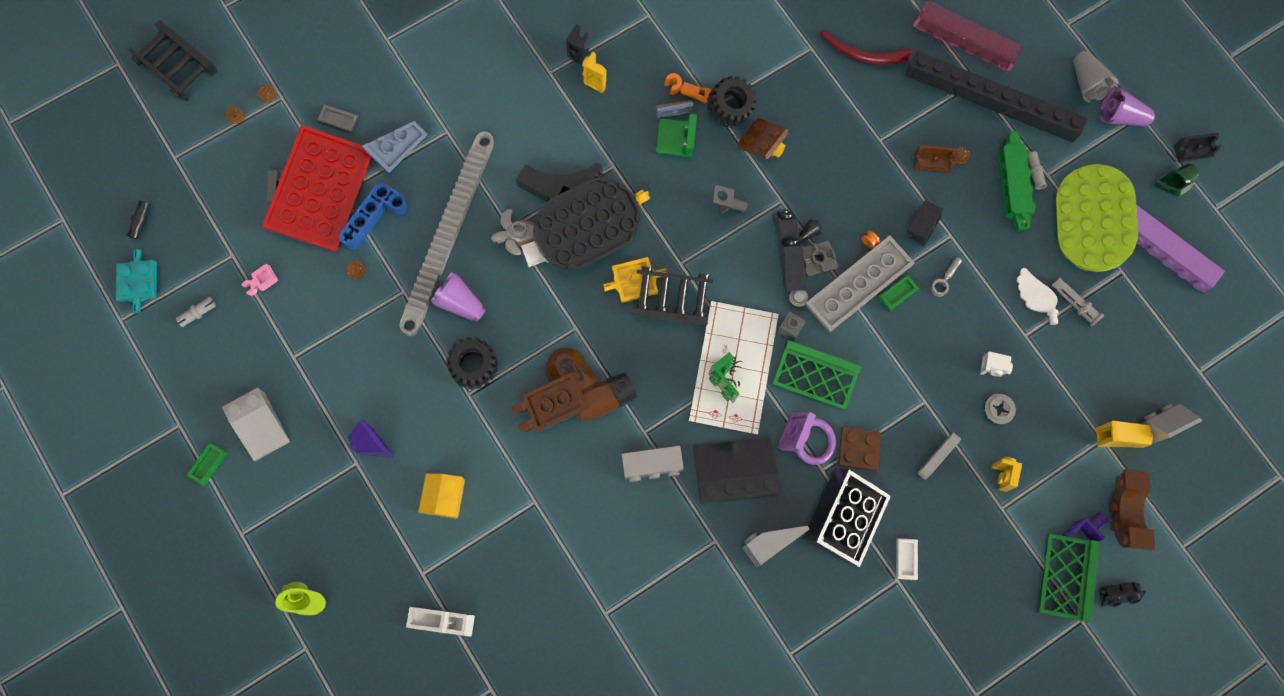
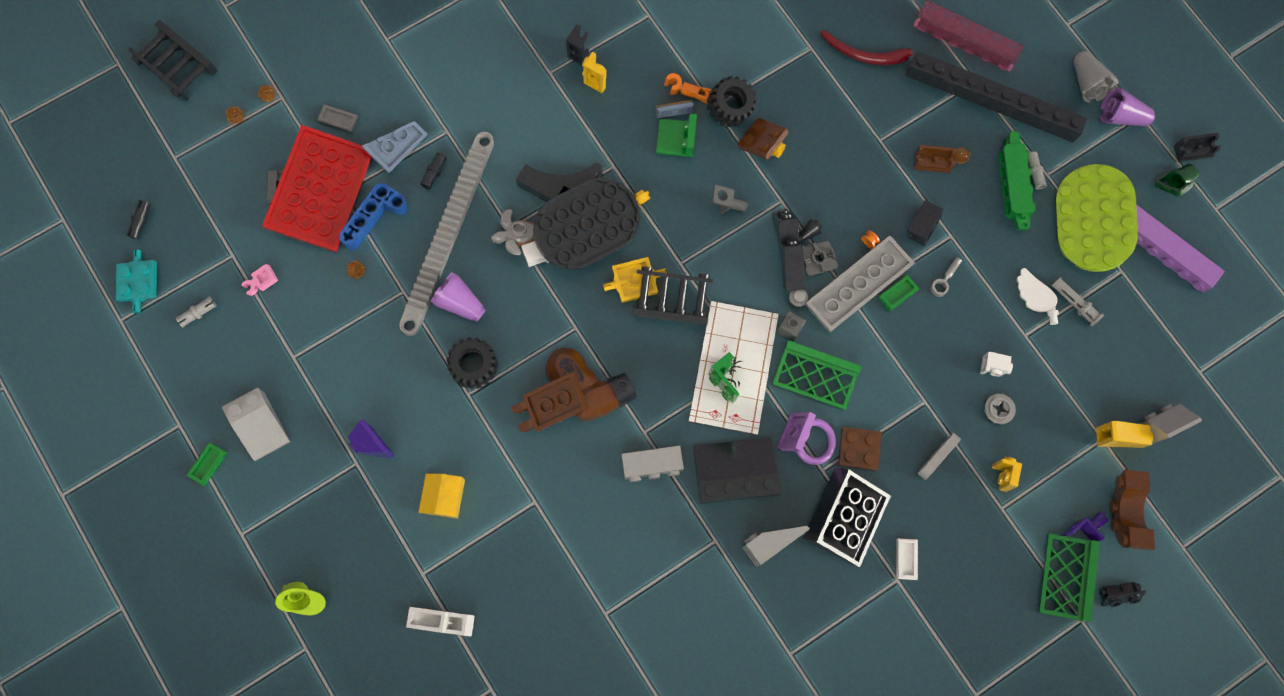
(433, 171): none -> black pin

